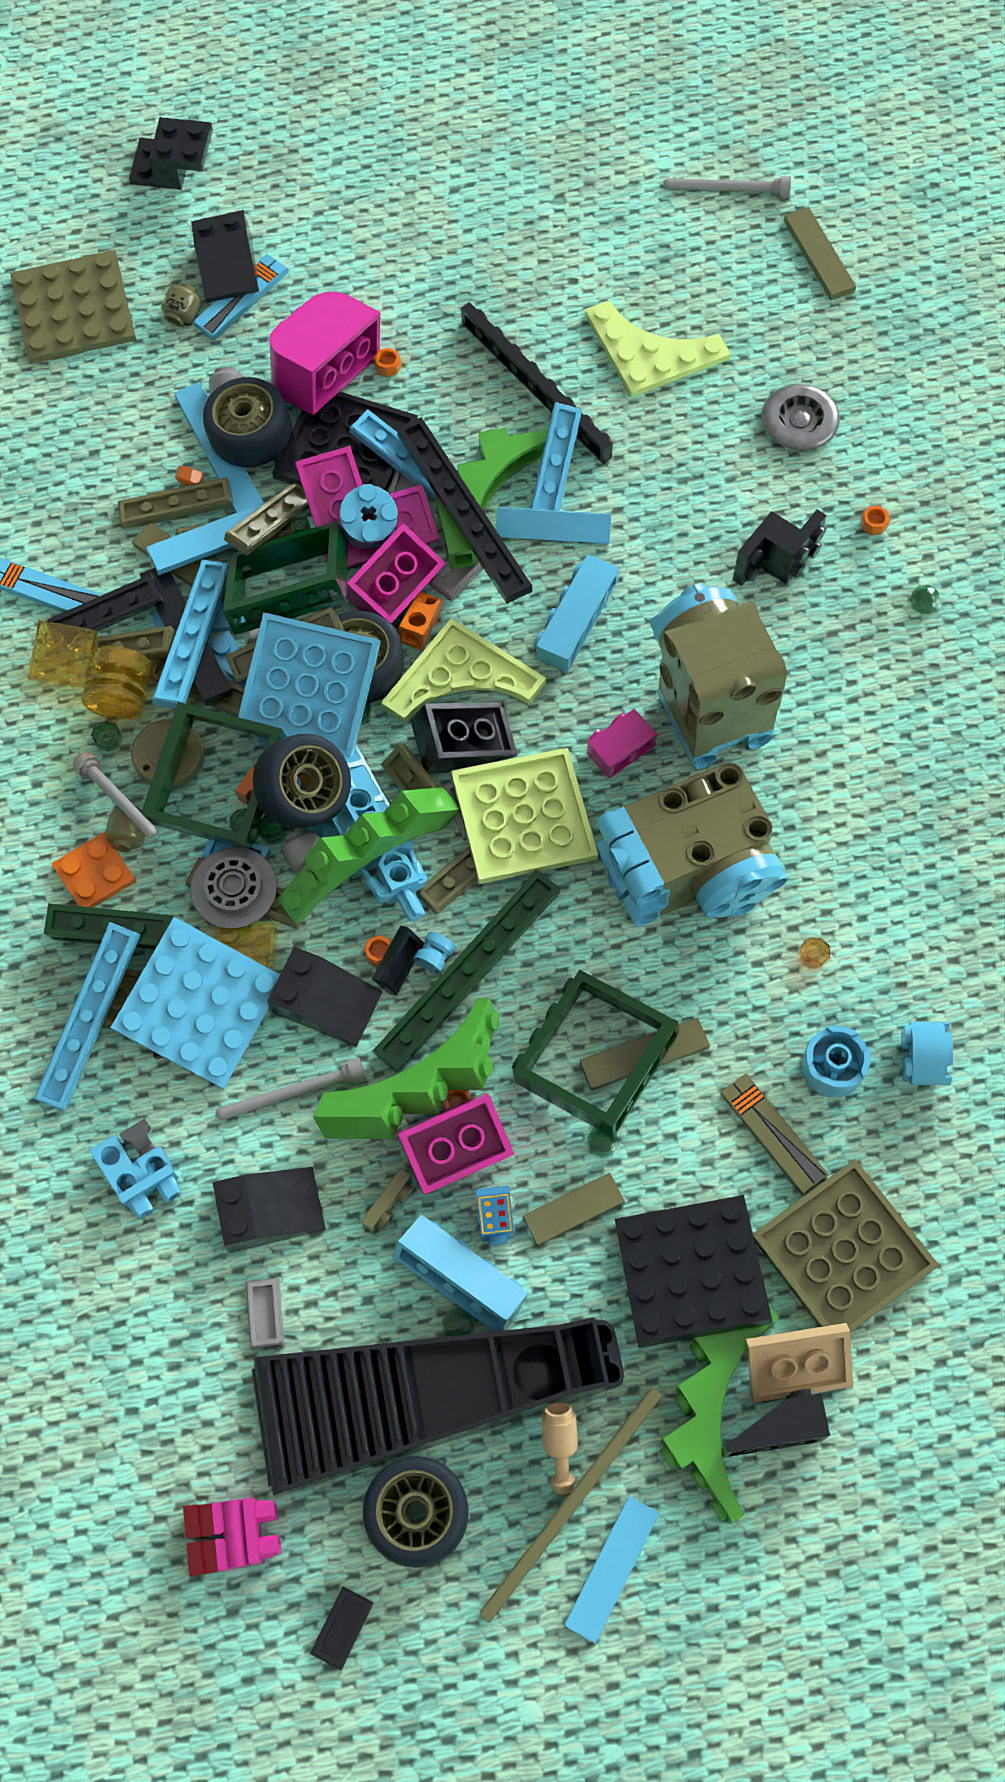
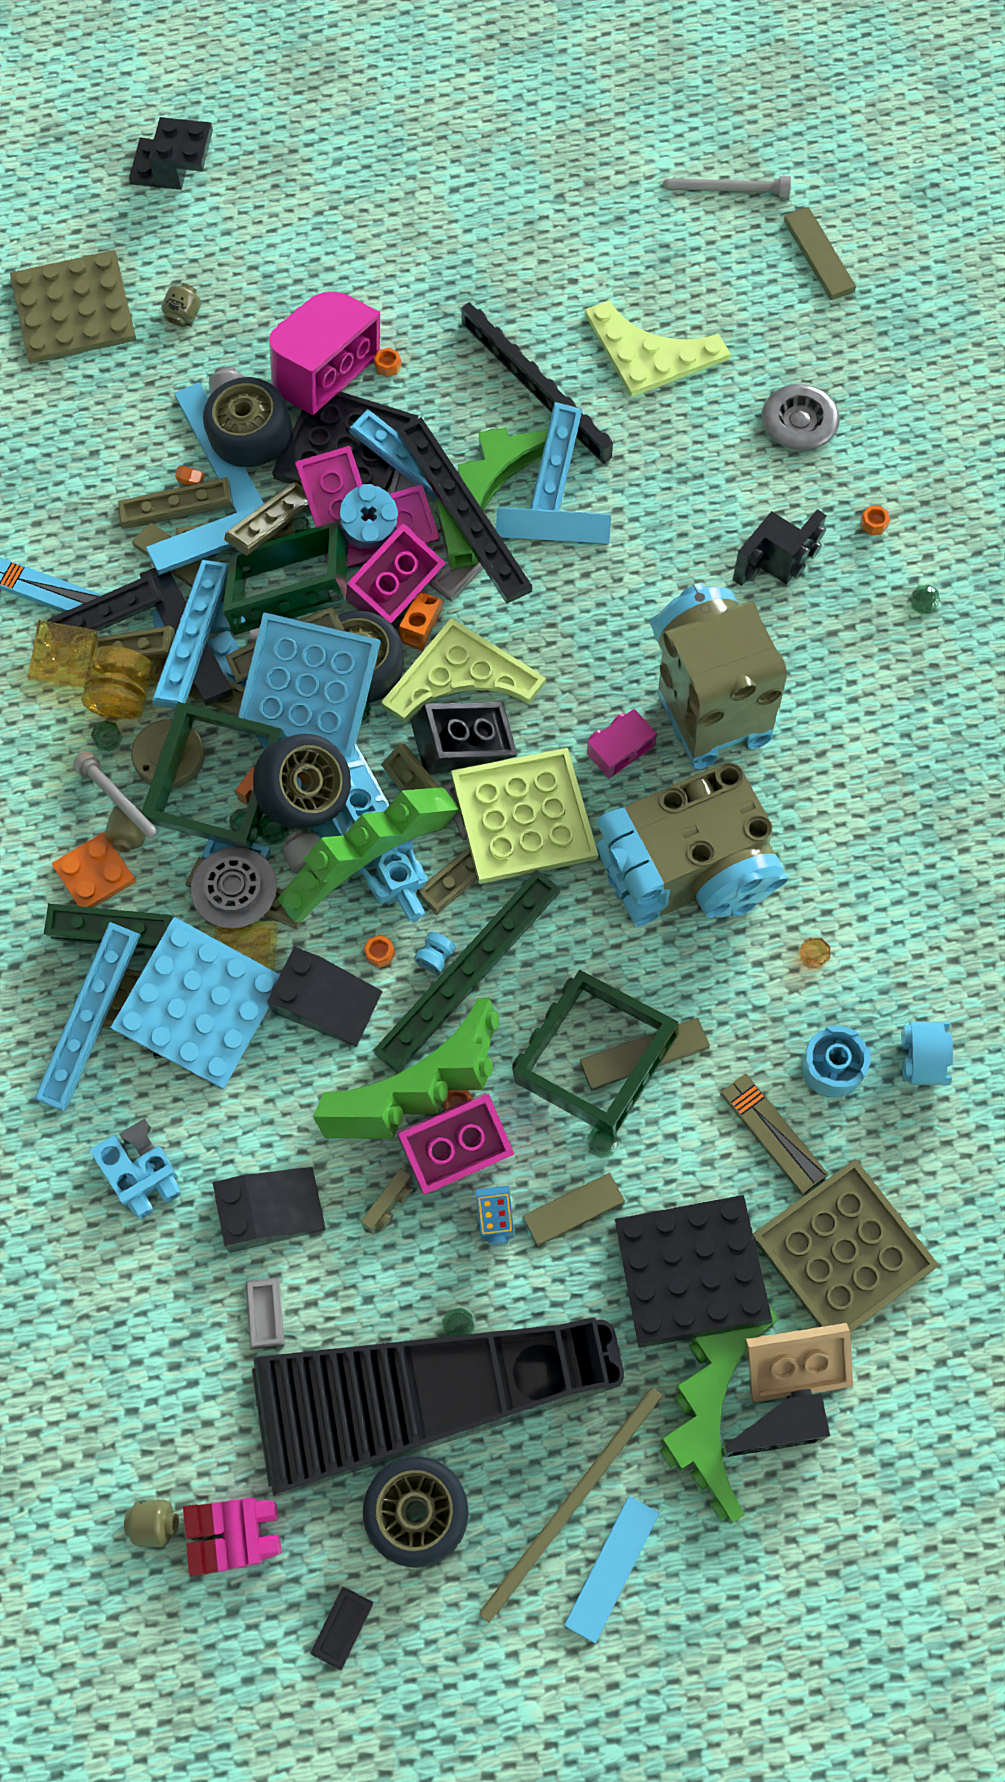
(151, 1523): none -> olive head
(225, 256): black slope -> none
(225, 312): medium azure tile -> none
(350, 1073): light grey piece -> none
(398, 960): black tile -> none
(460, 1274): medium azure brick -> none
(560, 1442): tan piece -> none
(576, 613): medium azure brick -> none

